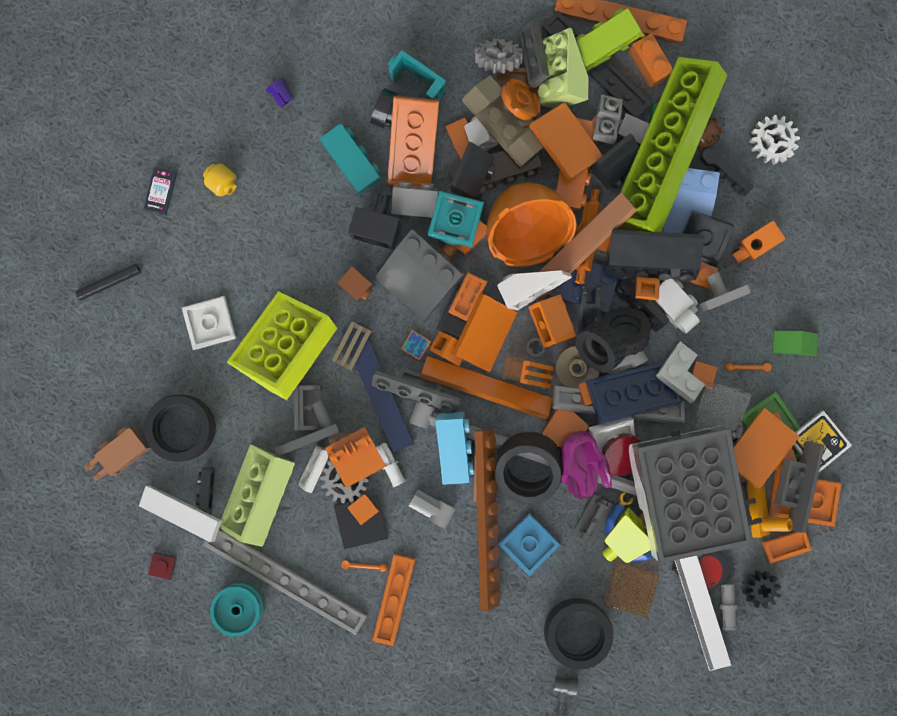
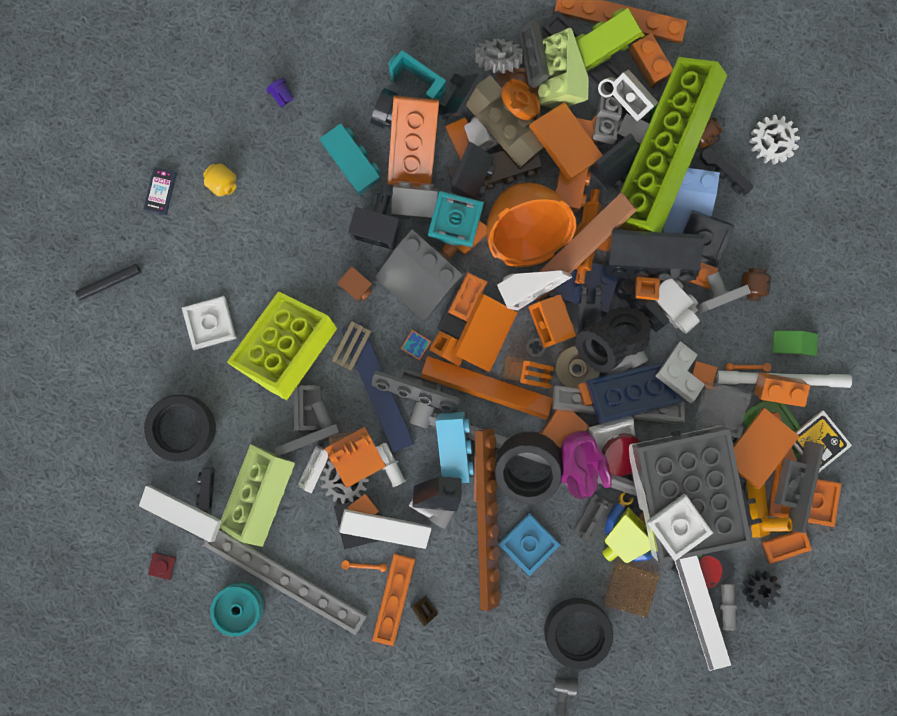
(118, 453): nougat hinge -> none
(385, 528): none -> white tile
(424, 610): none -> dark brown slope
(438, 494): none -> black slope
(460, 96): none -> black flag
(630, 94): none -> white hinge
(679, 527): none -> white tile
(758, 283): none -> reddish brown head
(766, 237): orange torso -> none
(782, 389): none -> orange brick
(830, 380): none -> white piece

